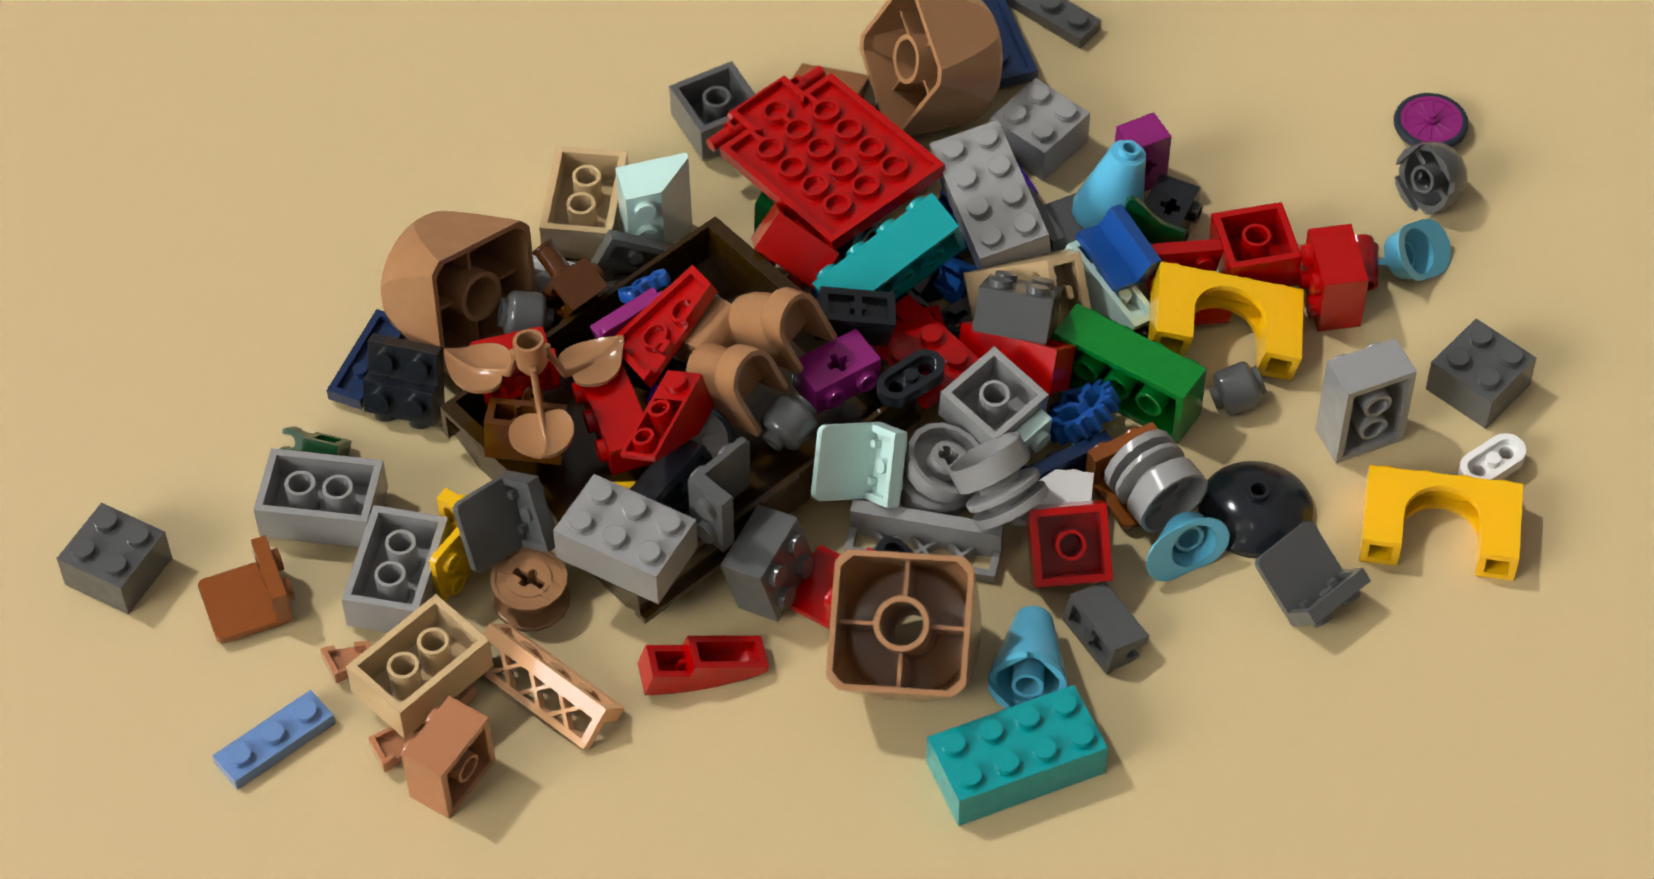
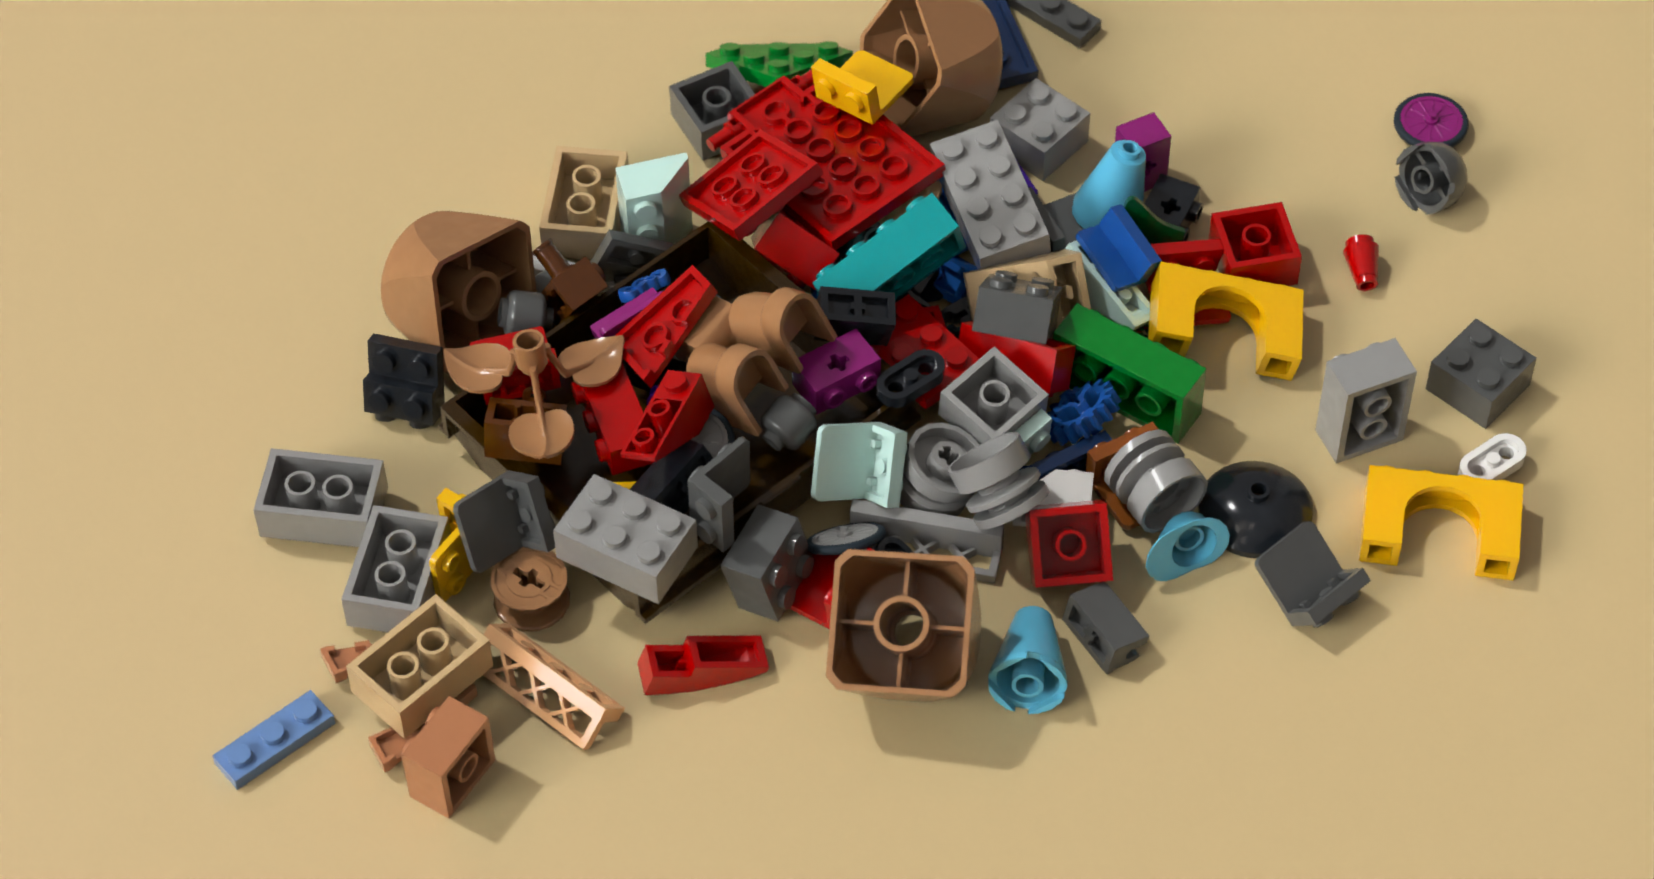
(114, 558): dark grey brick -> none
(248, 596): dark orange bracket -> none
(317, 442): dark green plate -> none
(348, 382): dark blue plate -> none
(750, 184): none -> red plate
(769, 62): none -> green plate
(844, 537): none -> wheel
(862, 86): none -> yellow bracket
(1016, 755): teal brick -> none
(1237, 388): dark grey head -> none
(1333, 277): red brick -> none
(1417, 251): medium azure piece -> none

